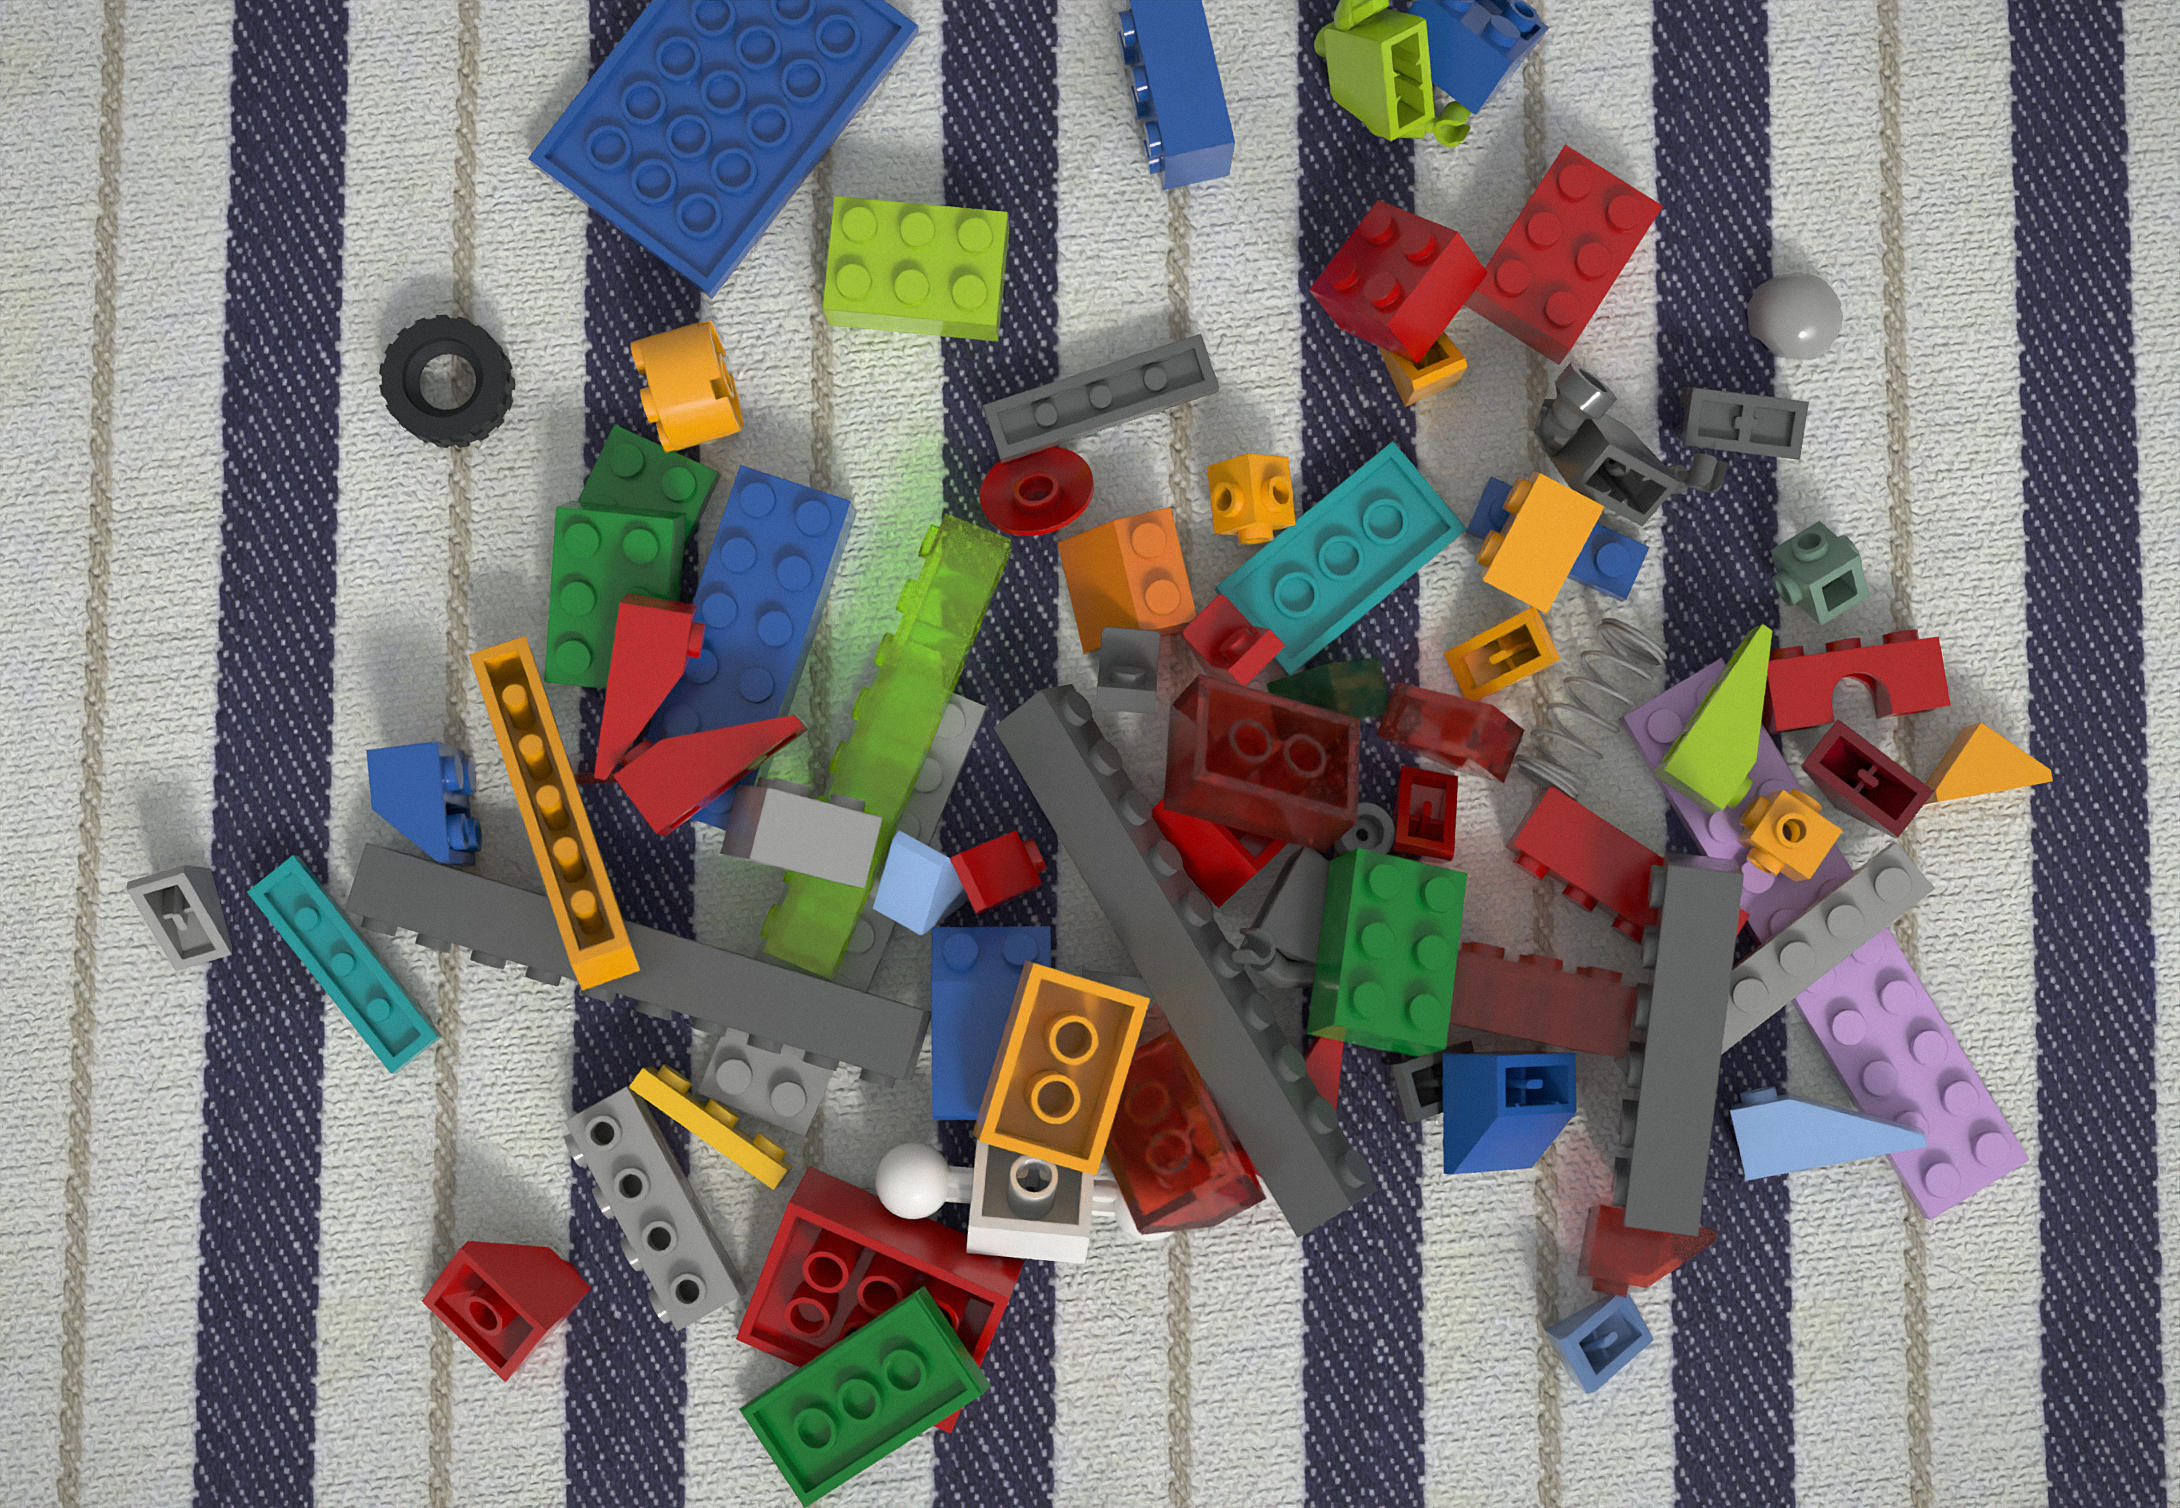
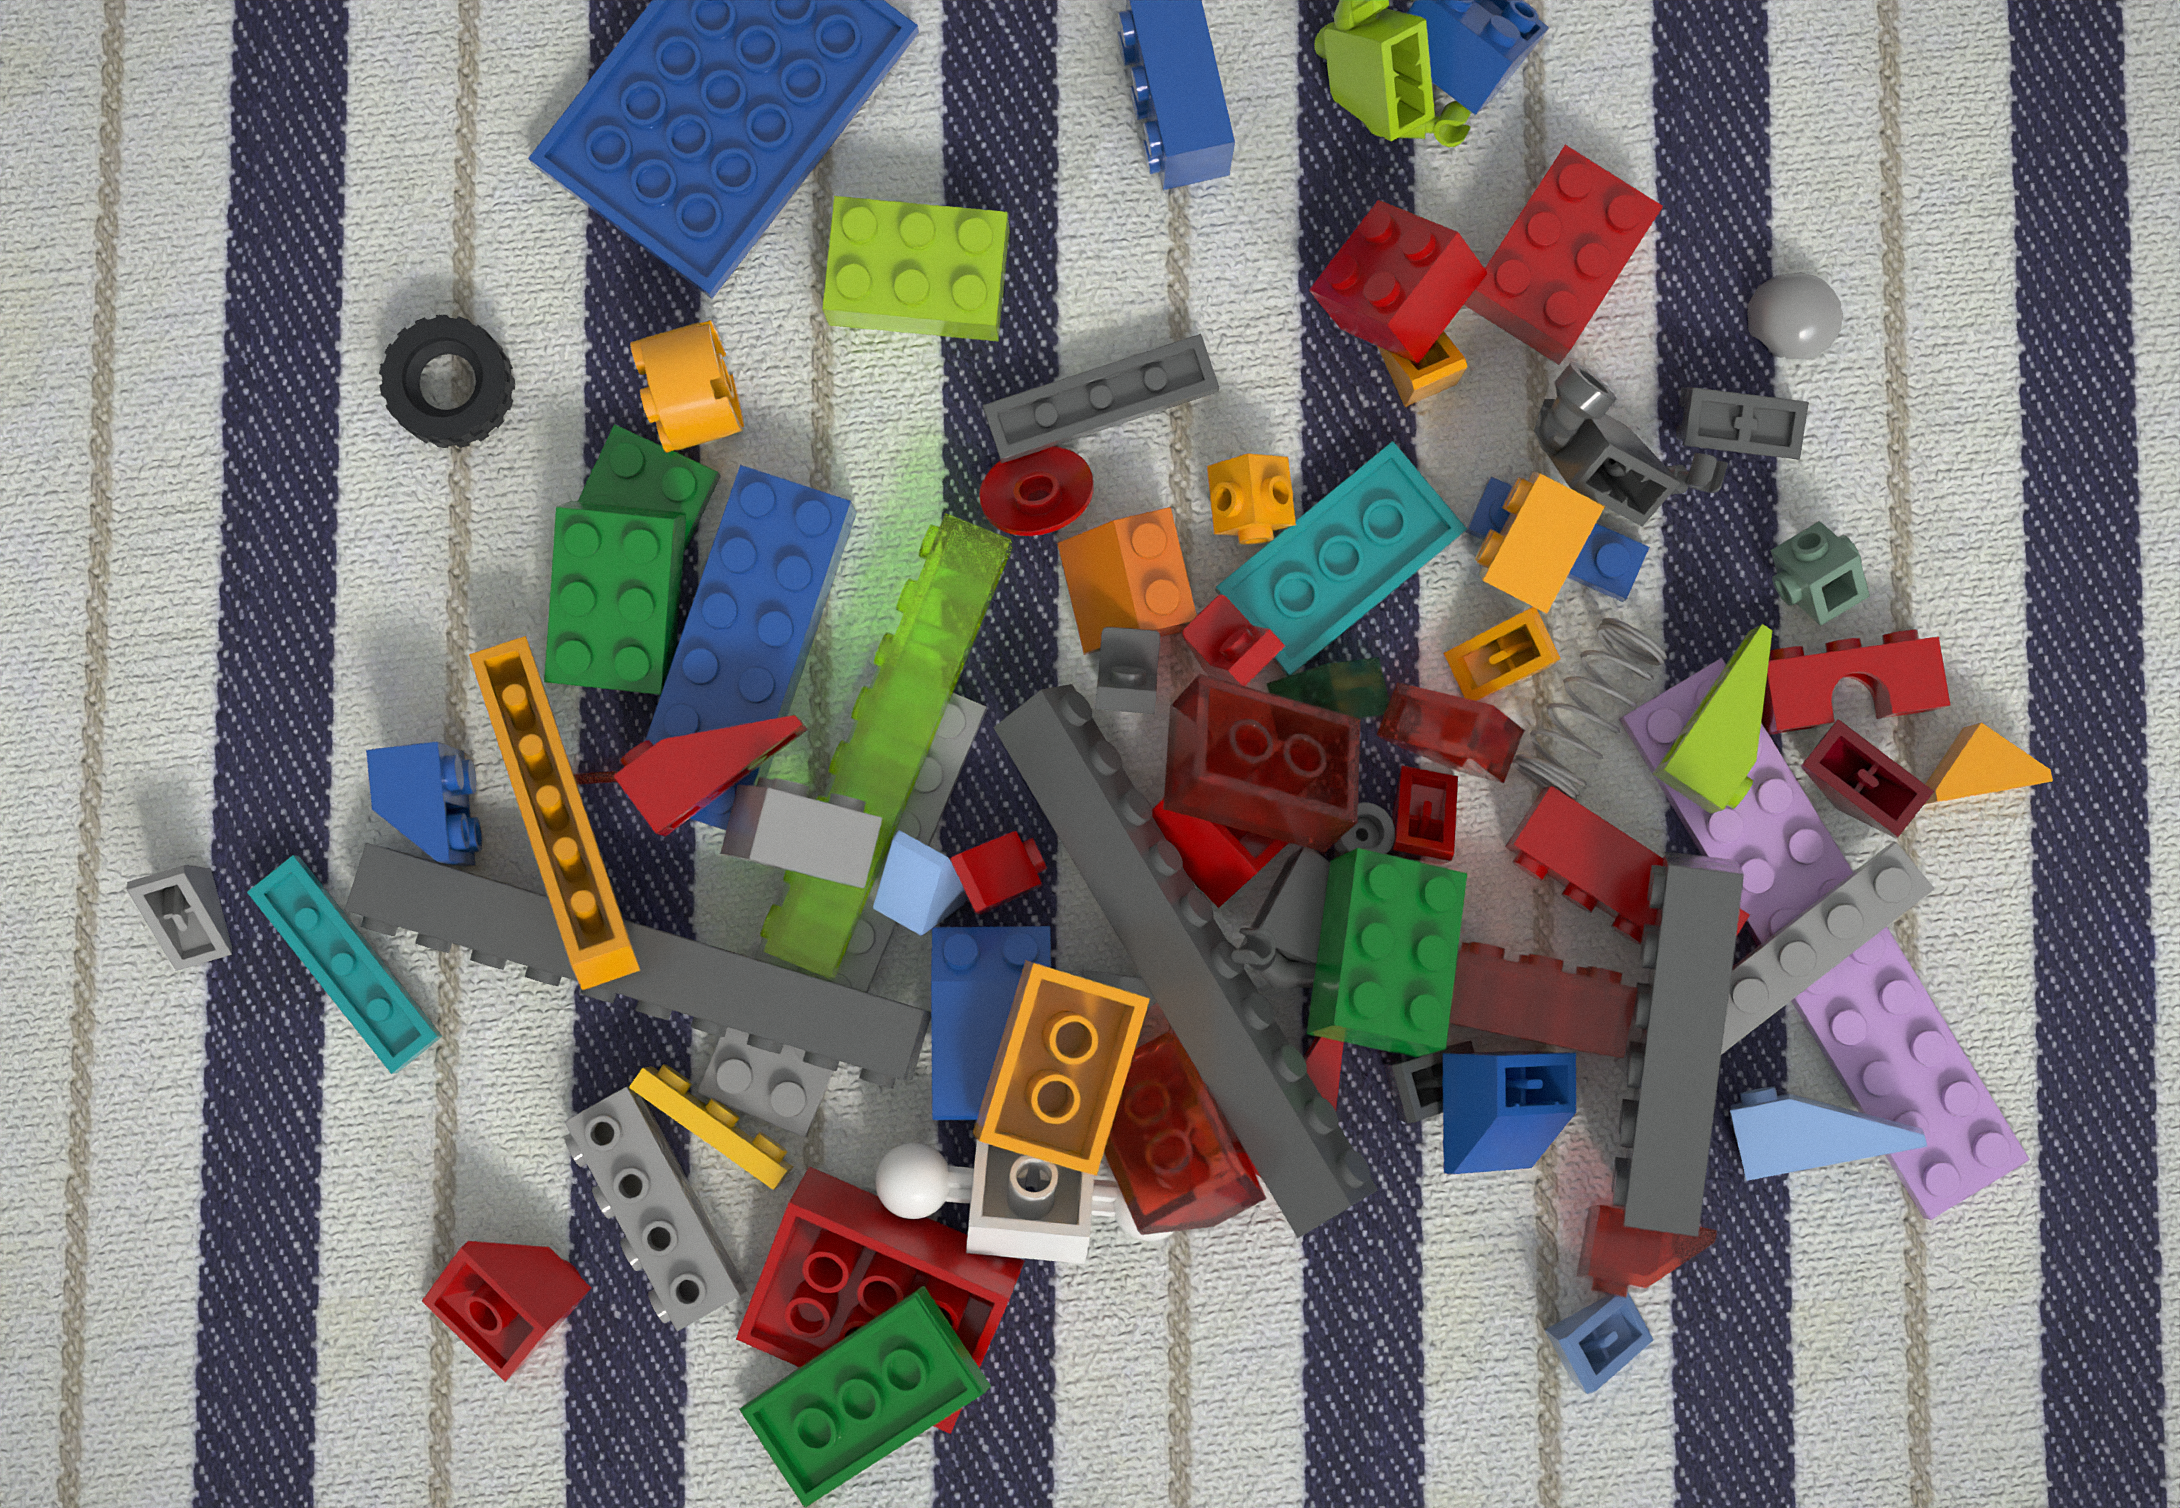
(647, 660): red slope -> none
(1806, 839): light orange brick -> none

